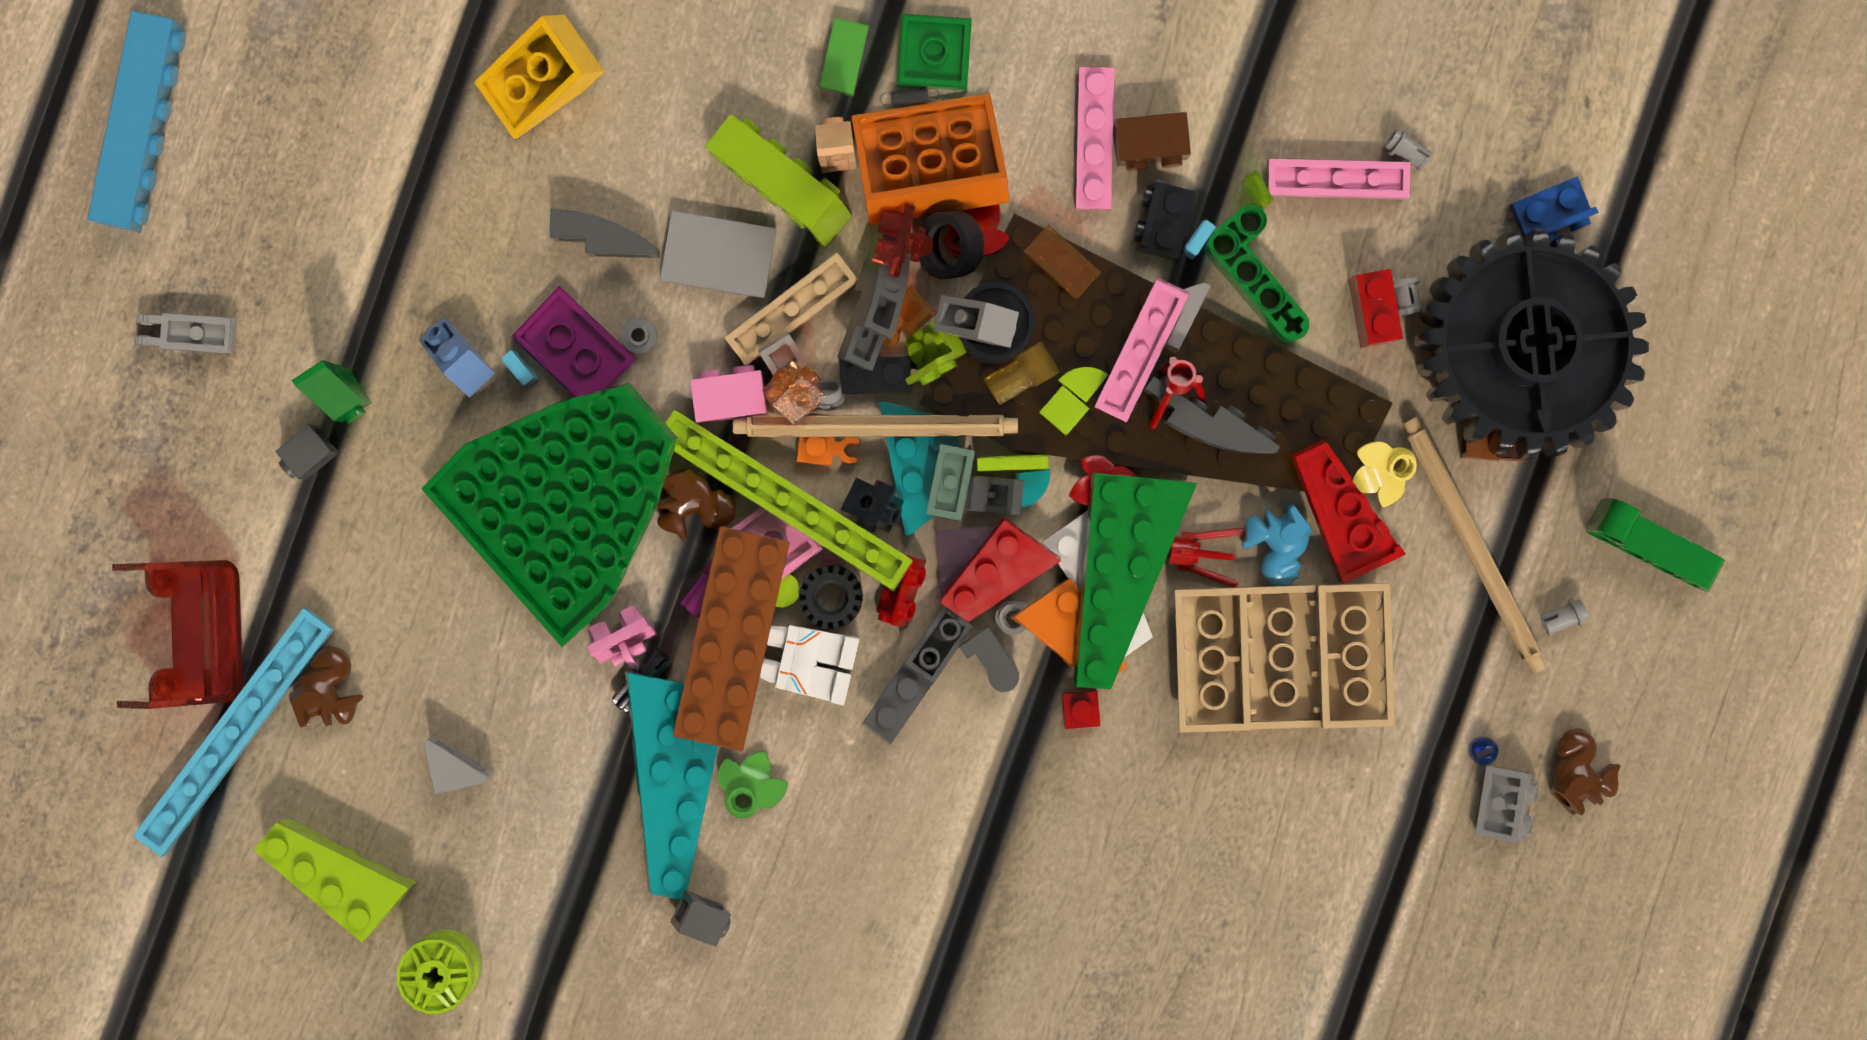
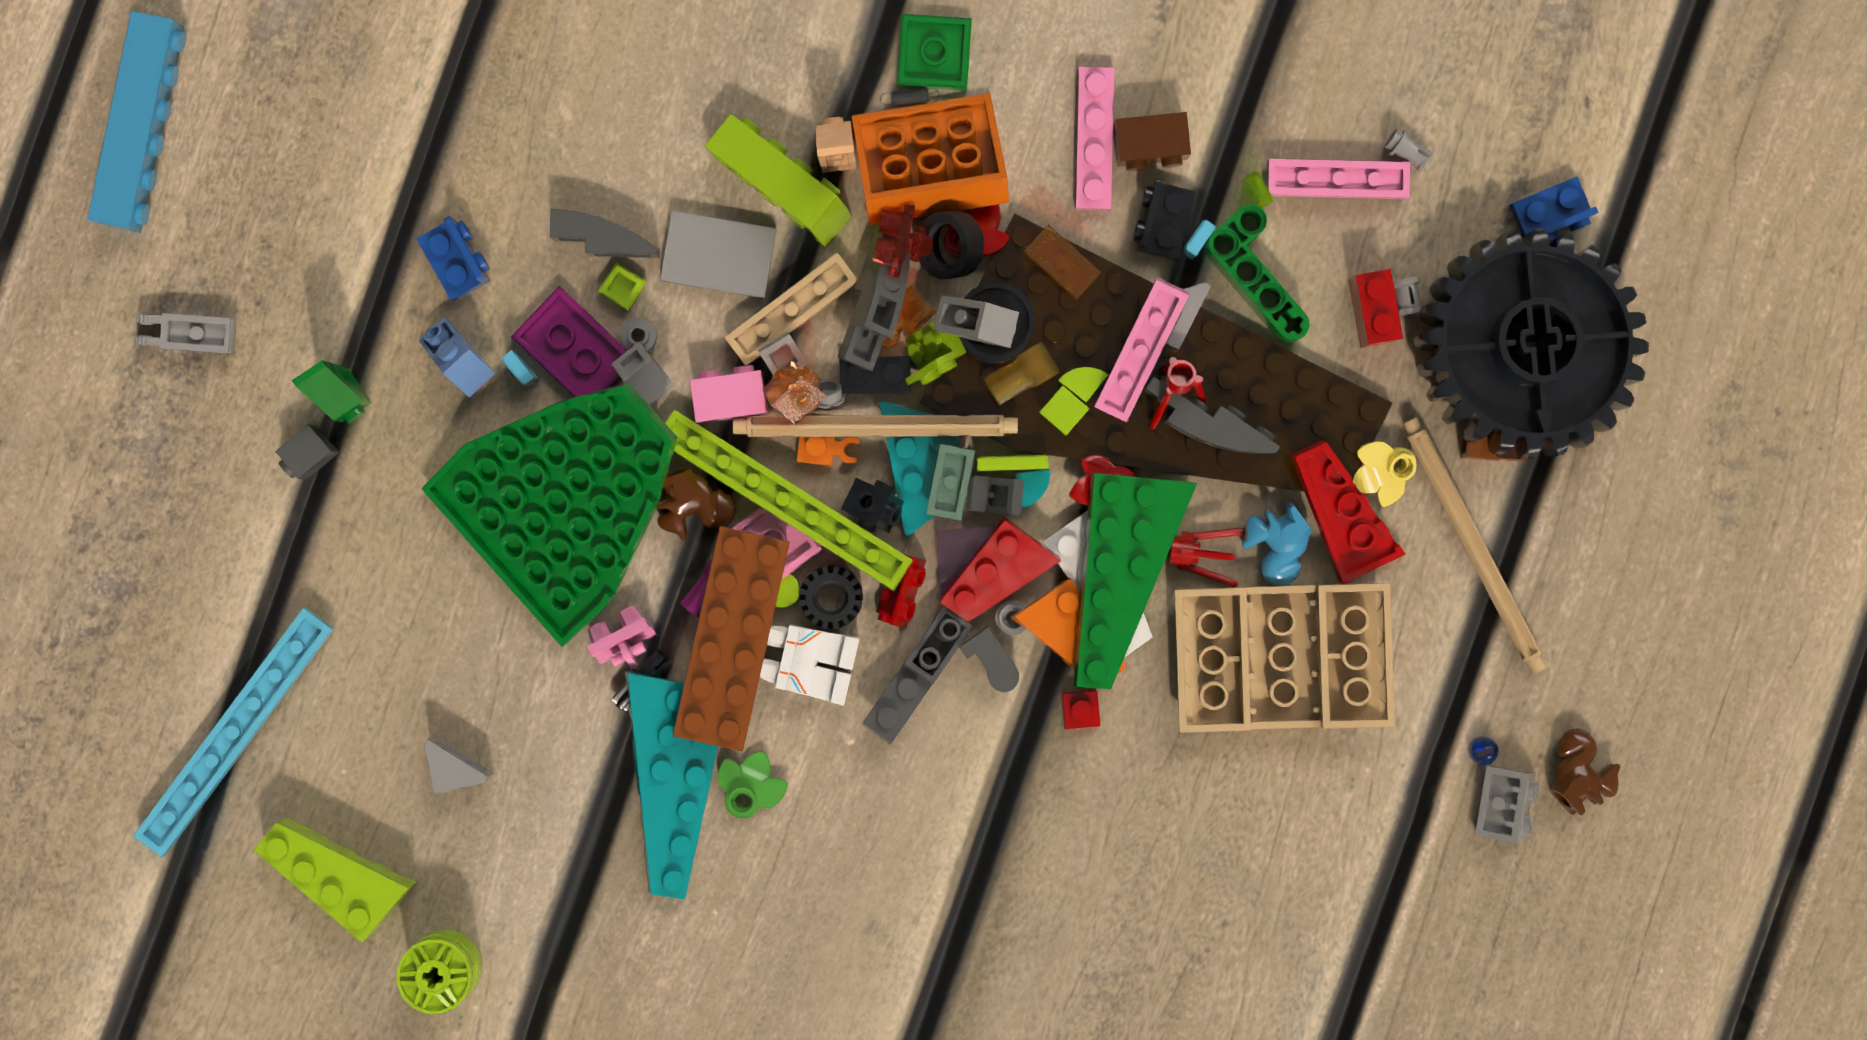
(203, 633): clear red windscreen -> none
(316, 690): reddish brown animal -> none
(454, 259): none -> blue bracket
(539, 74): yellow slope -> none
(622, 287): none -> lime tile
(643, 373): none -> light grey brick
(701, 918): dark grey brick -> none
(844, 57): bright green tile -> none
(1564, 617): light grey pin -> none
(1674, 555): green beam -> none

